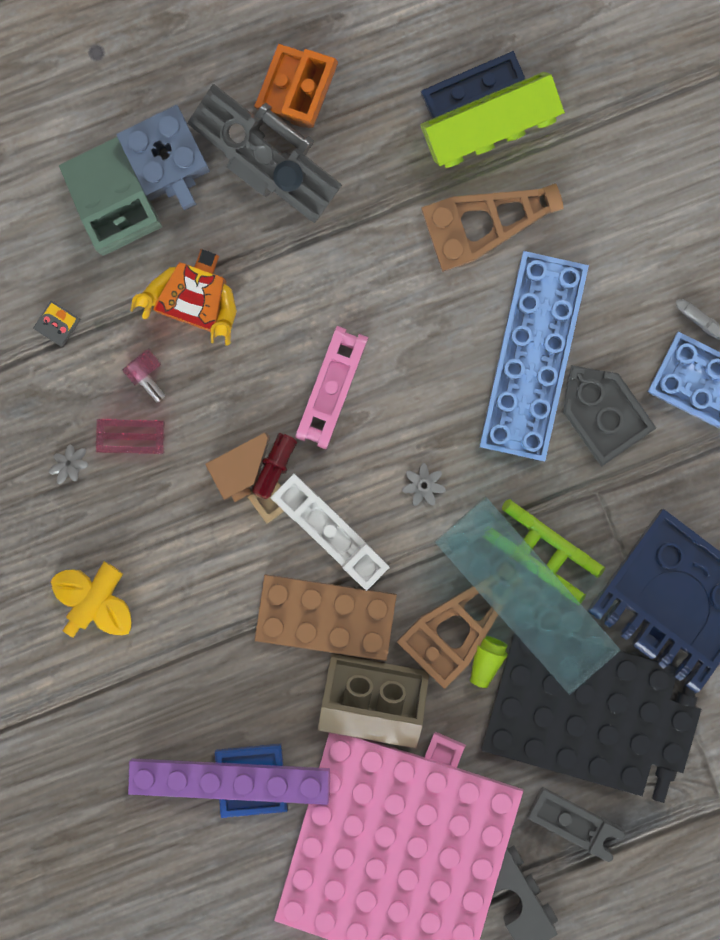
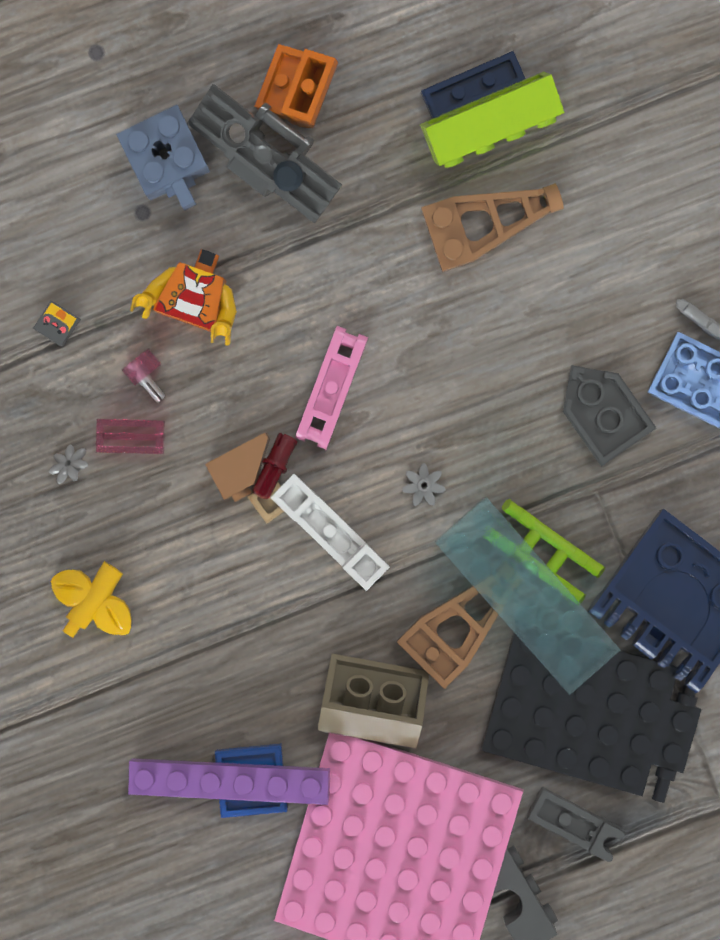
(109, 197): sand green slope -> none
(325, 617): medium nougat plate -> none
(445, 750): bright pink plate -> none
(487, 661): lime cone -> none
(533, 356): light blue plate -> none

